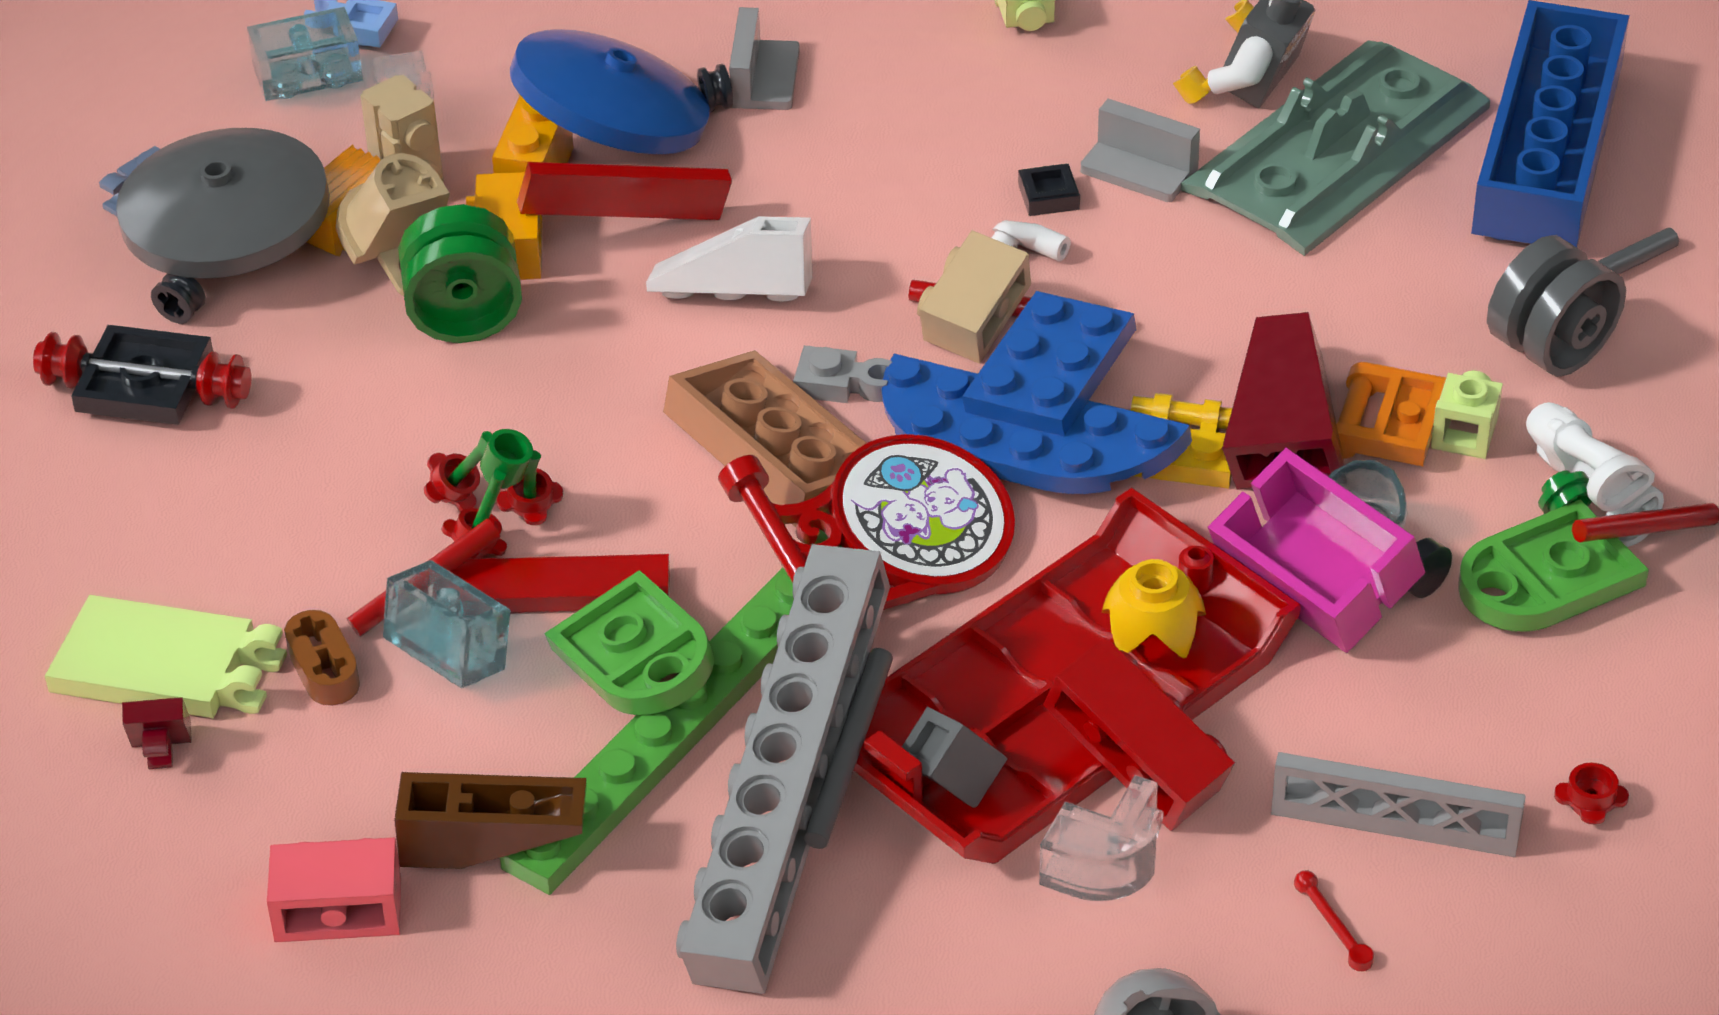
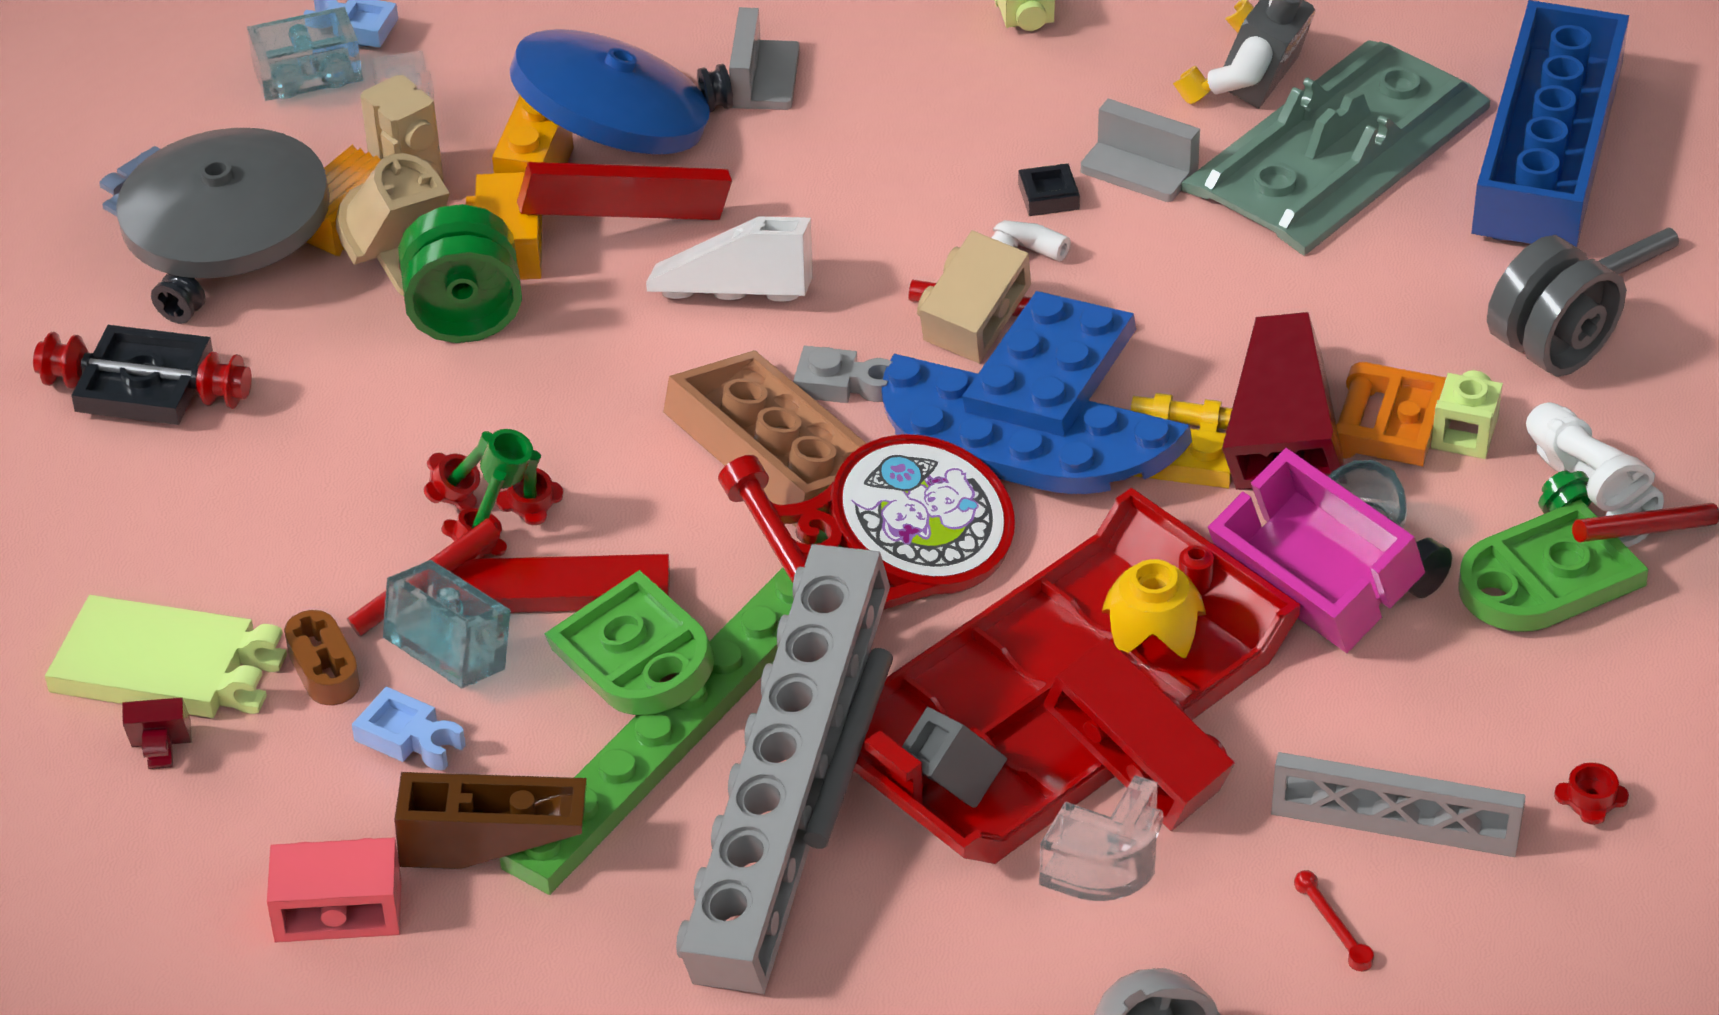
(402, 724): none -> light blue plate

